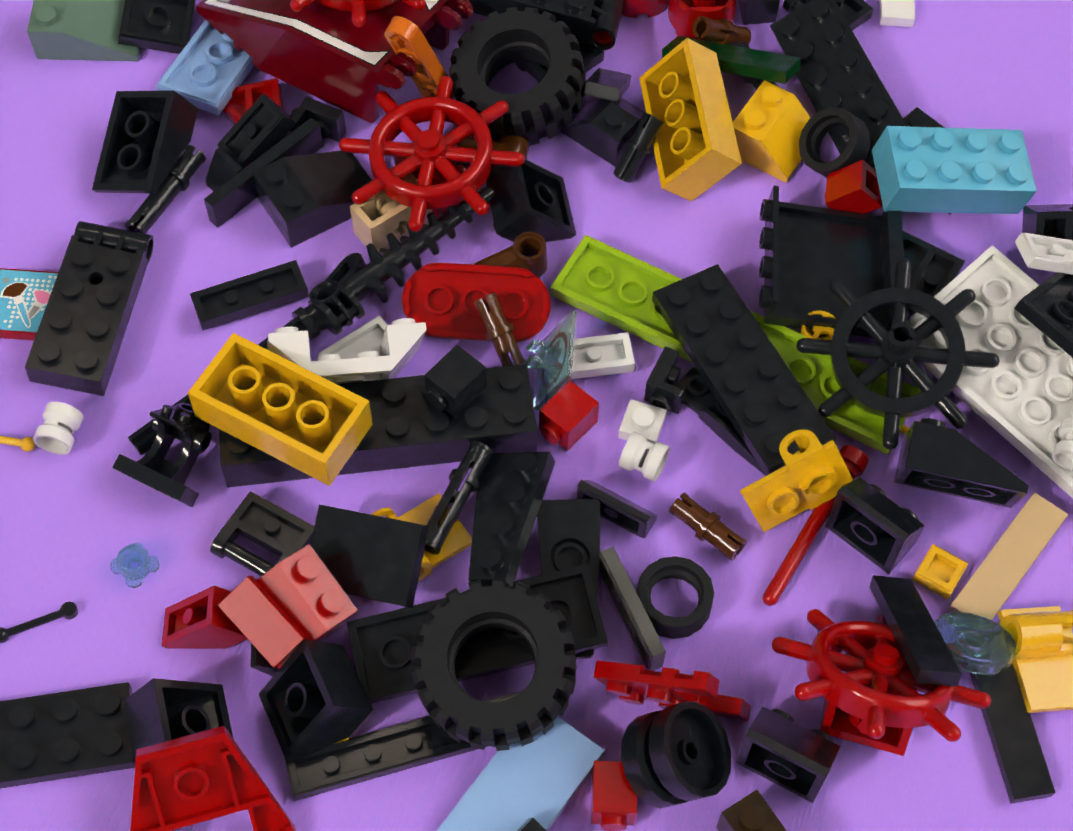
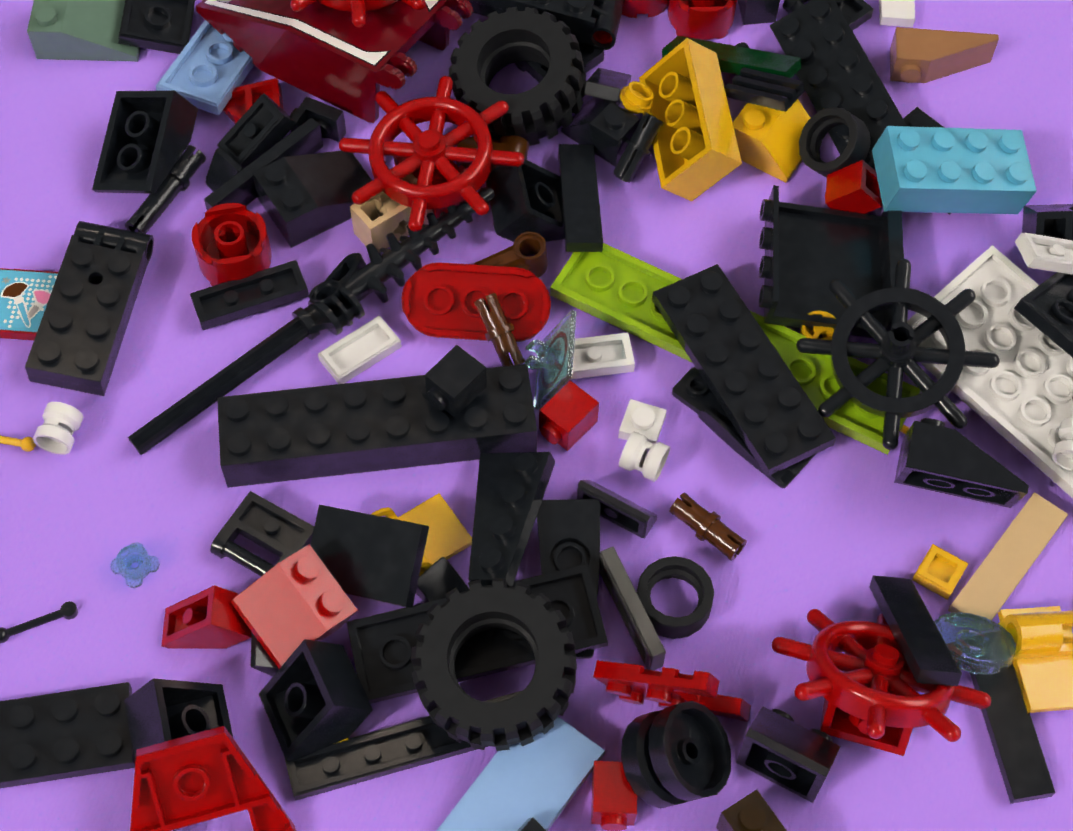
(160, 473): black tile -> none
(231, 243): none -> red brick
(262, 621): tile -> none
(281, 408): yellow brick -> none
(397, 348): white slope -> none
(408, 39): orange beam -> none
(438, 581): none -> black slope
(476, 459): black pin -> none
(580, 198): none -> black tile
(637, 97): none -> yellow plate
(661, 383): black bracket -> none
(711, 30): reddish brown pin -> none
(764, 89): none -> black tile
(804, 482): yellow piece -> none
(856, 463): red piece -> none
(873, 524): black slope -> none
(930, 265): black wing -> none
(934, 54): none -> medium nougat slope

